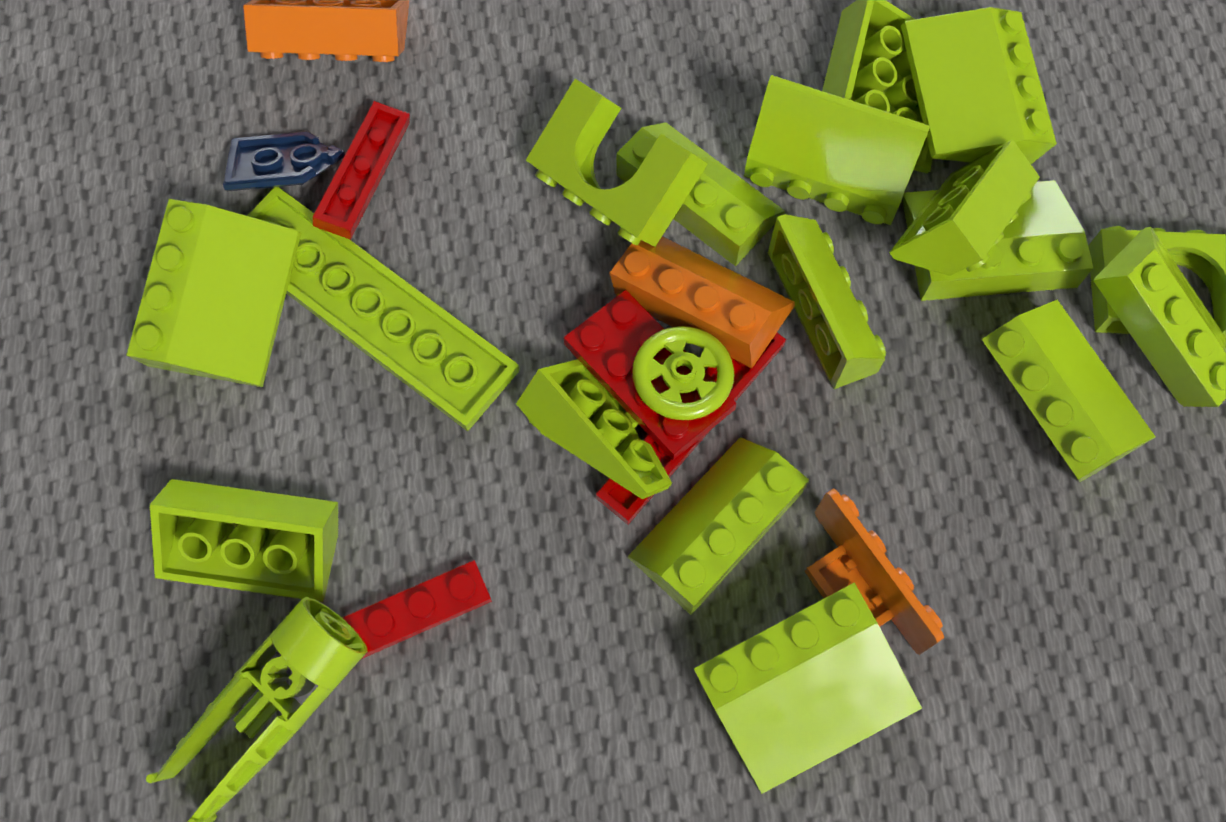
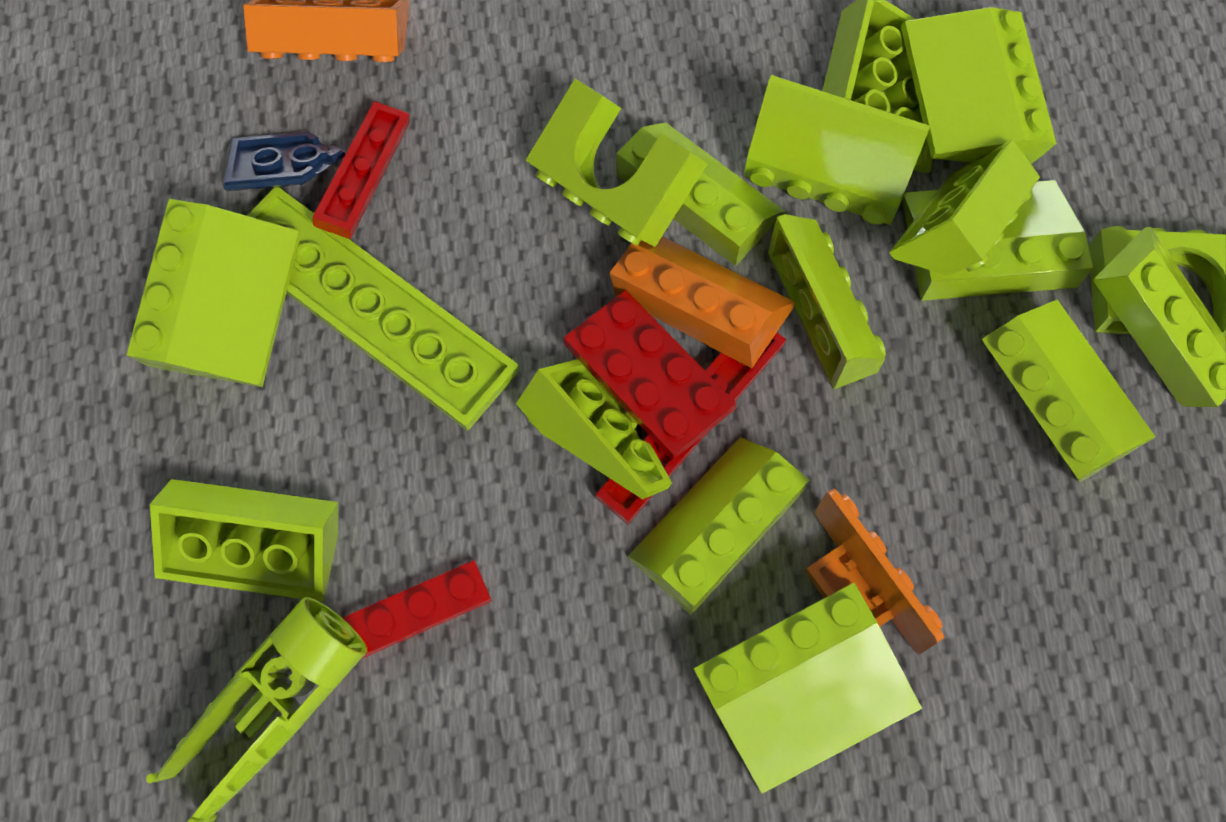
(669, 402): lime plate -> none

